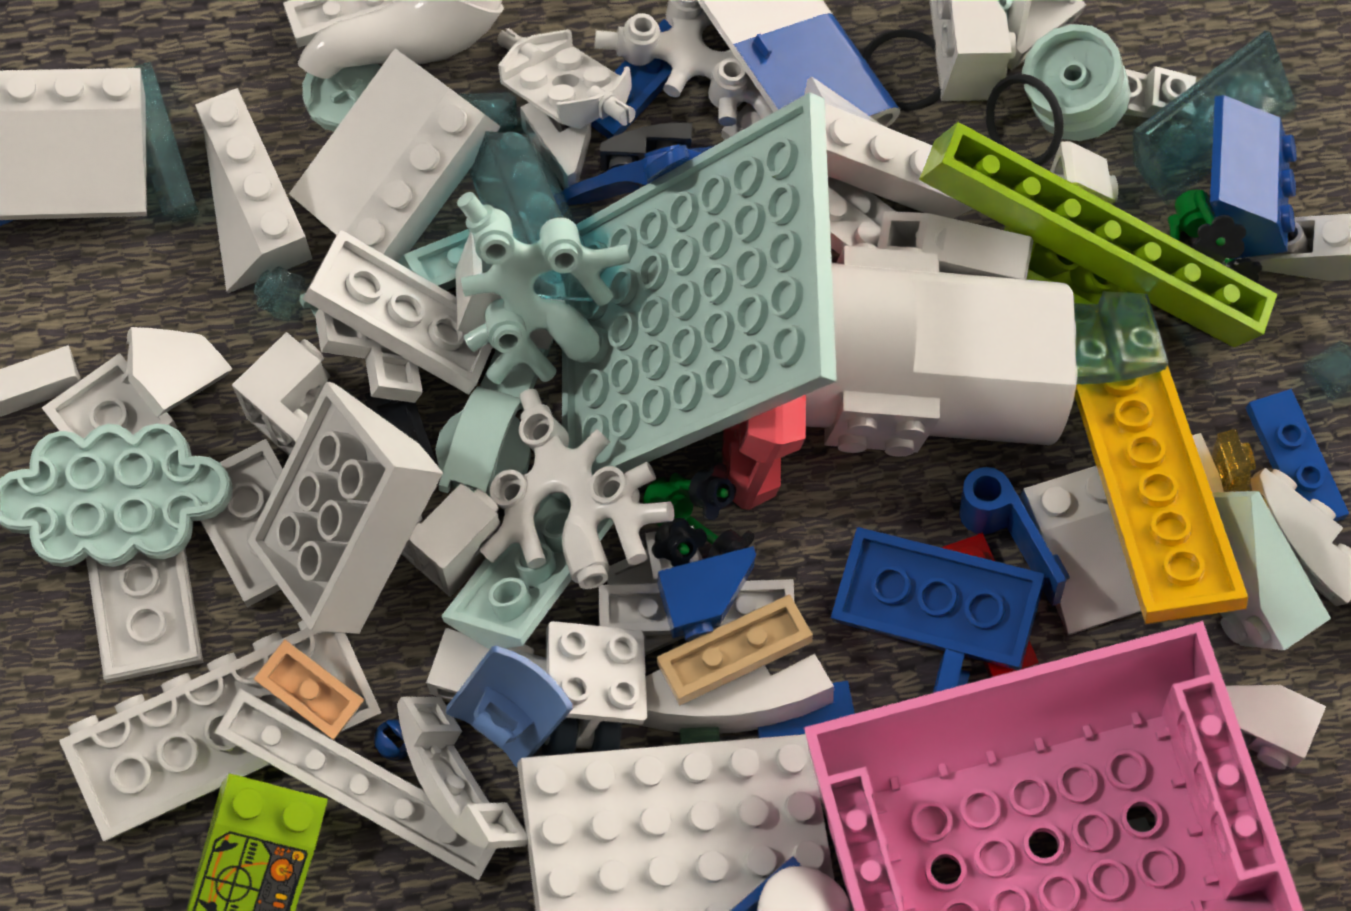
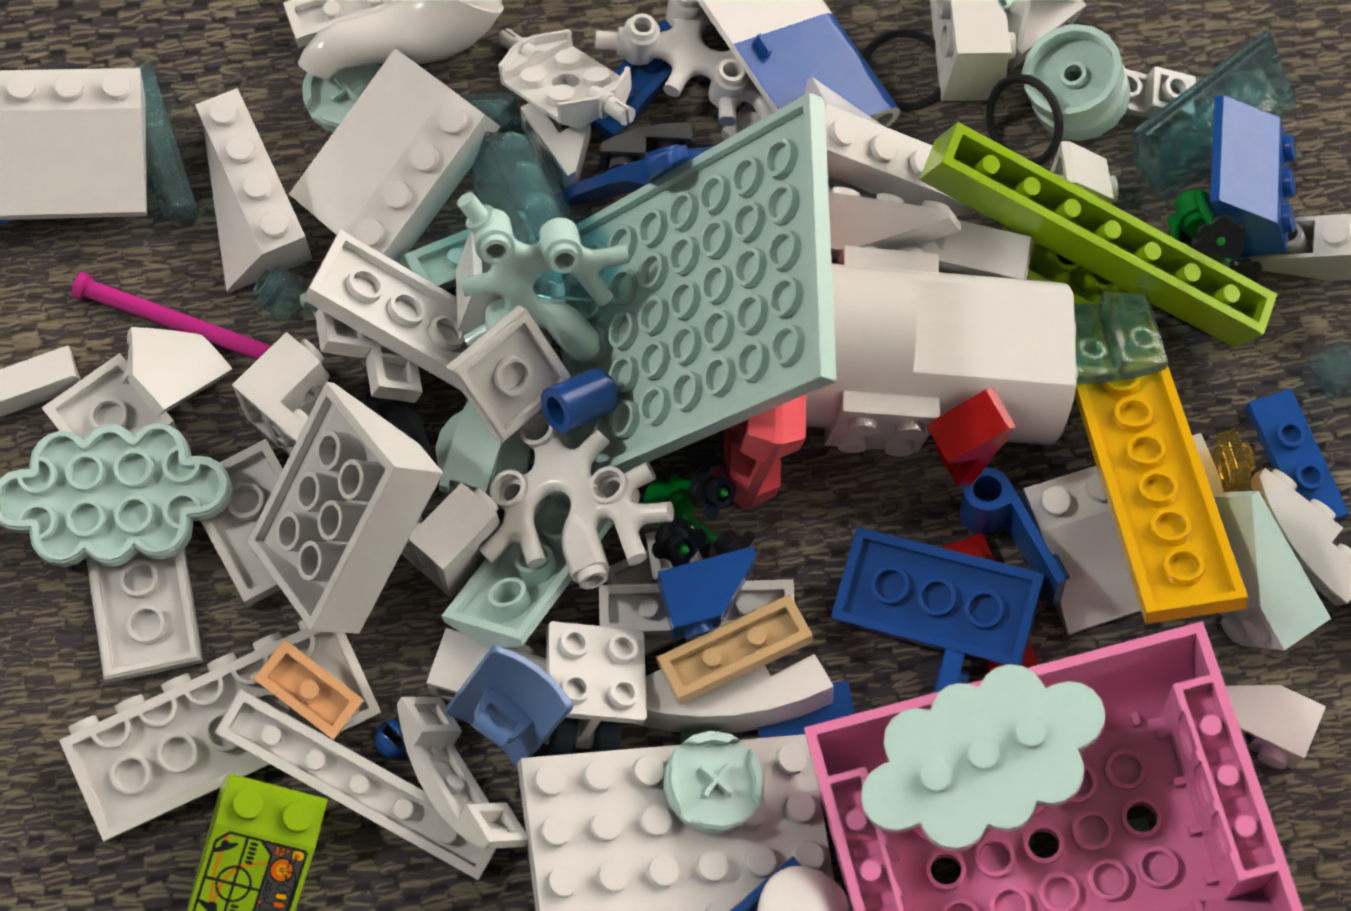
(85, 287): none -> dark pink bar
(508, 373): none -> white tile
(579, 400): none -> blue brick
(713, 782): none -> light aqua tile
(885, 221): none -> white slope
(971, 435): none -> red slope
(983, 757): none -> light aqua plate

